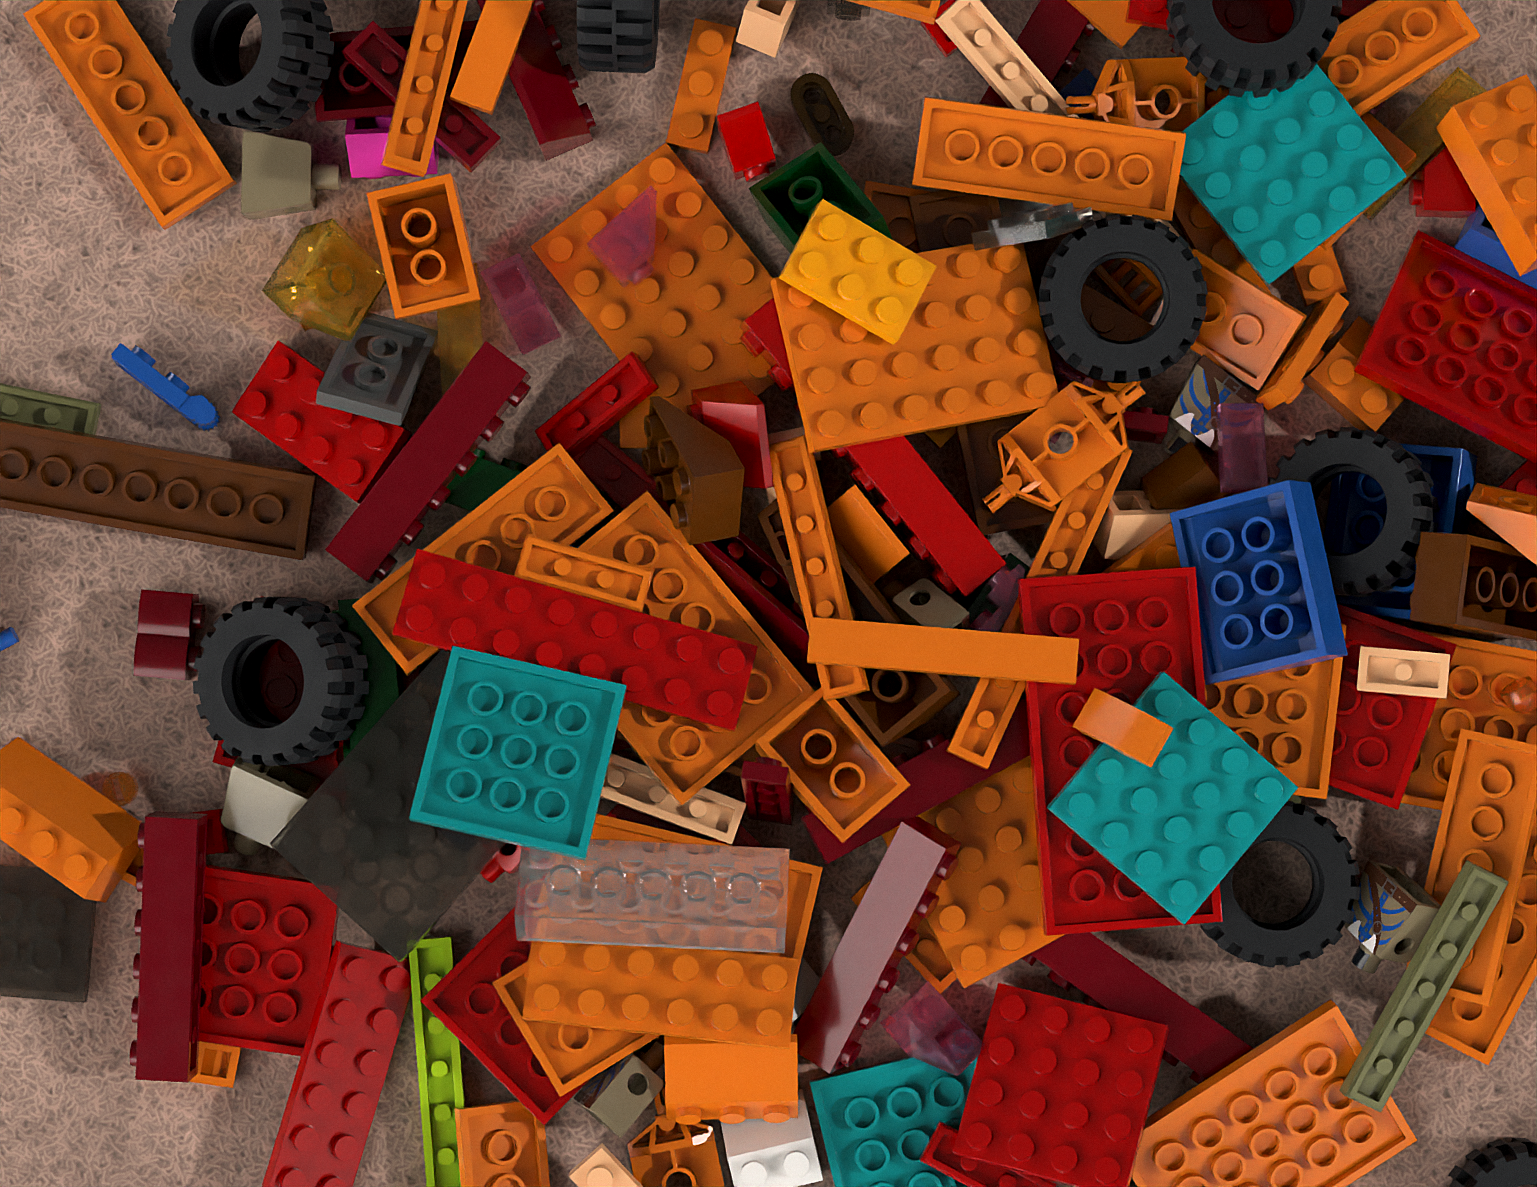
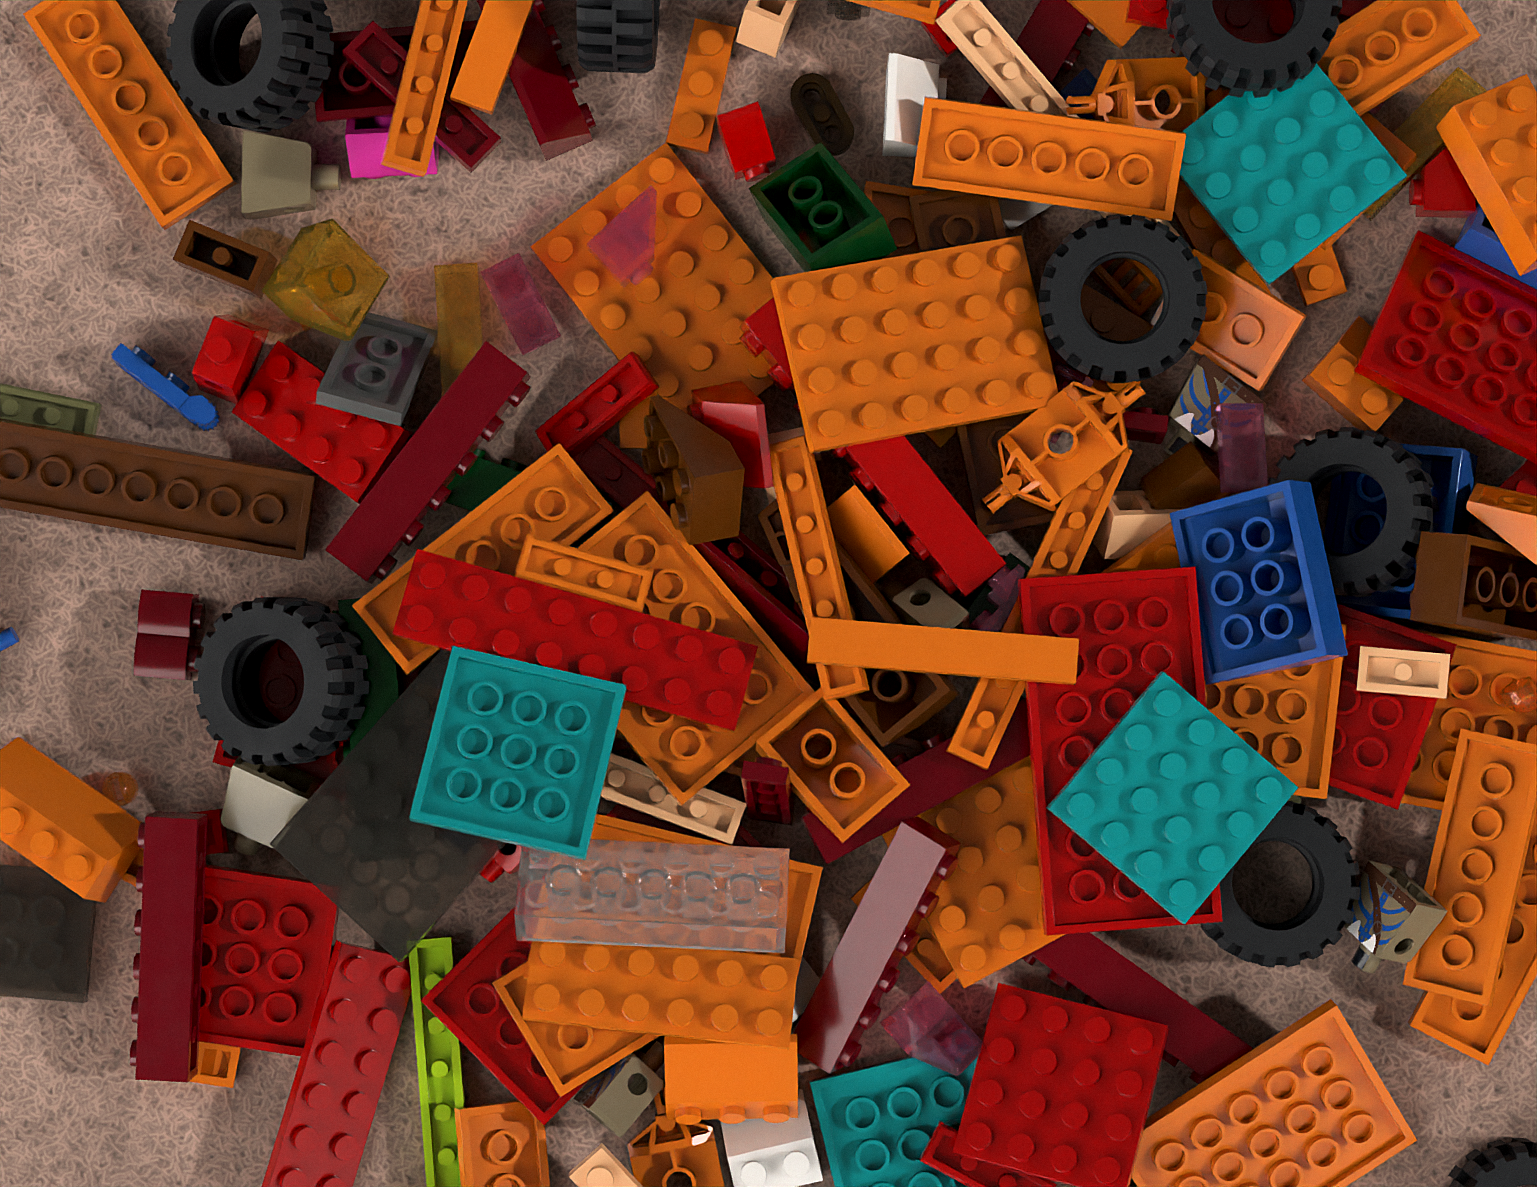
(225, 259): none -> reddish brown brick
(228, 357): none -> red torso
(424, 246): orange slope -> none
(857, 271): light orange plate -> none
(905, 88): none -> white slope
(1031, 225): clear smoke plate -> none
(1123, 727): orange slope -> none
(1303, 352): orange plate -> none
(1423, 986): olive tile -> none

